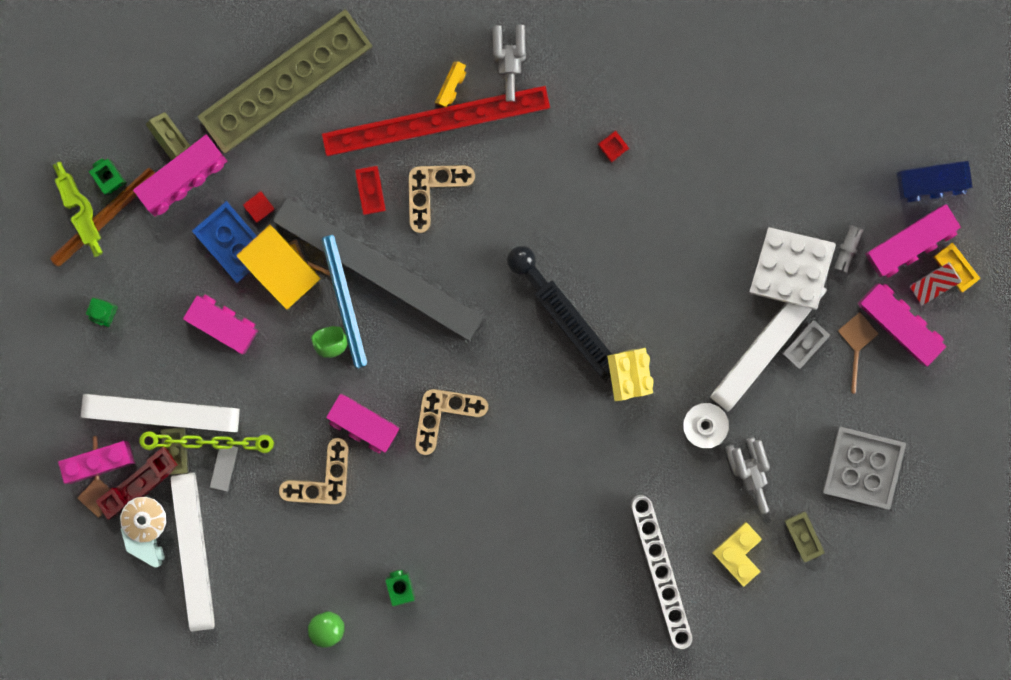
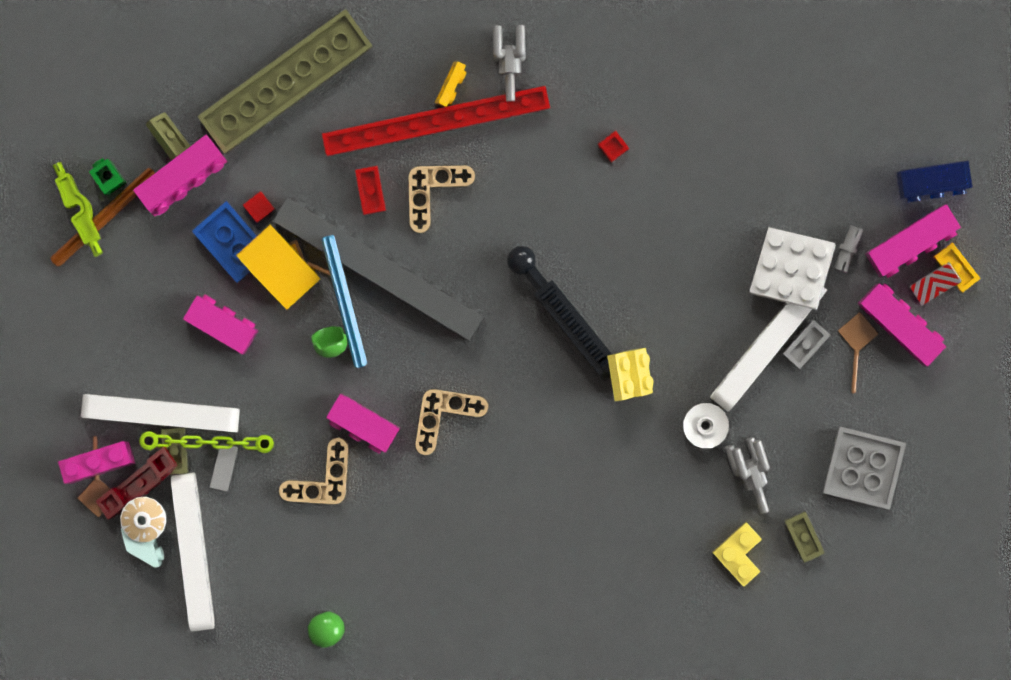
(101, 312): green brick -> none
(396, 597): green brick -> none
(668, 580): white beam -> none

